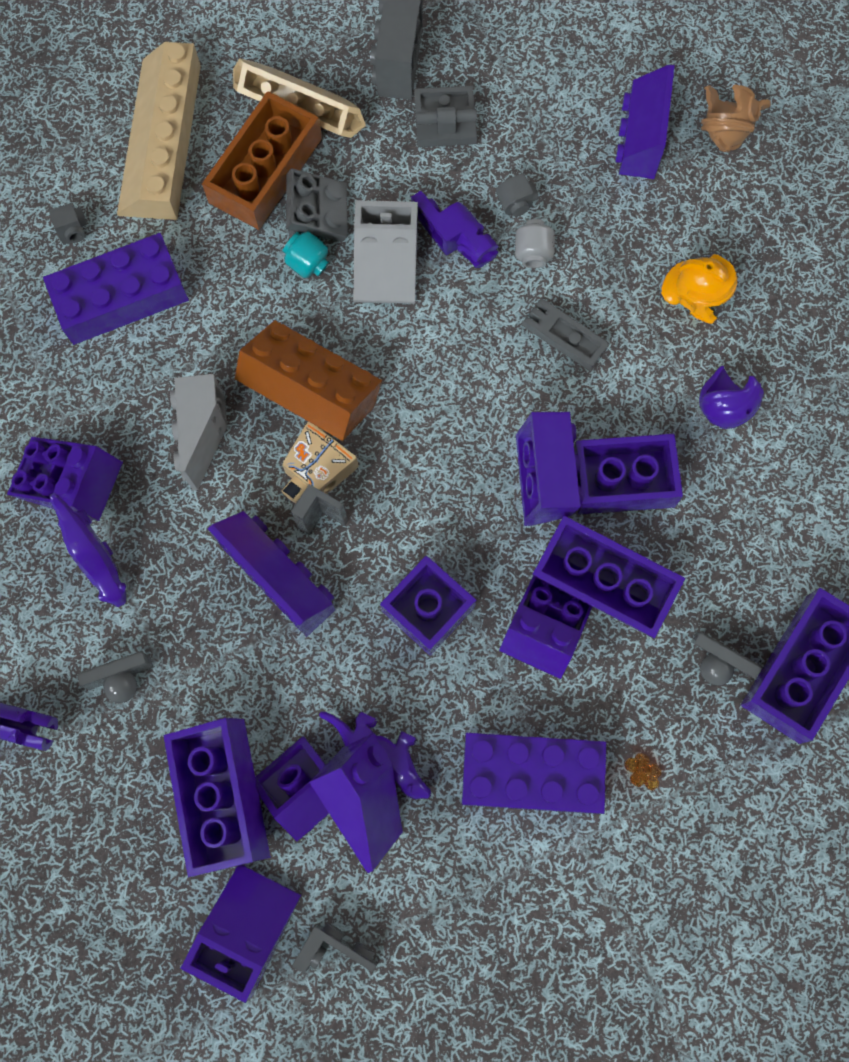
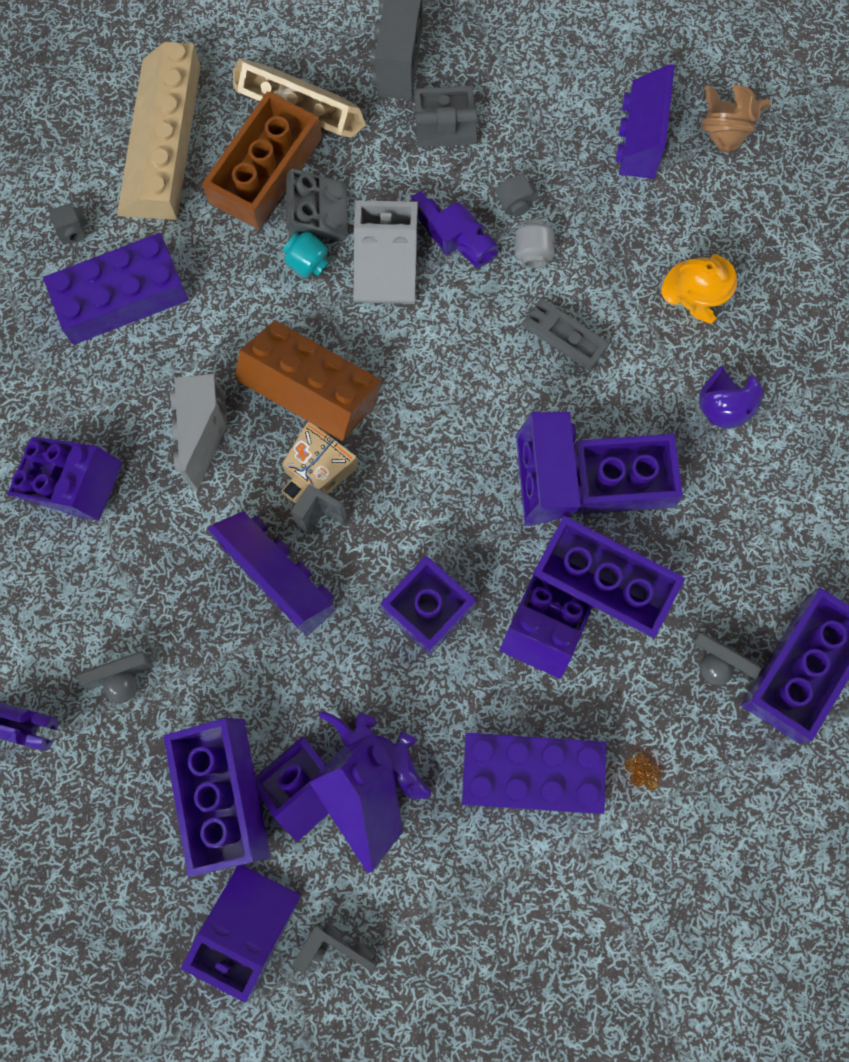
(89, 552): dark purple animal -> none

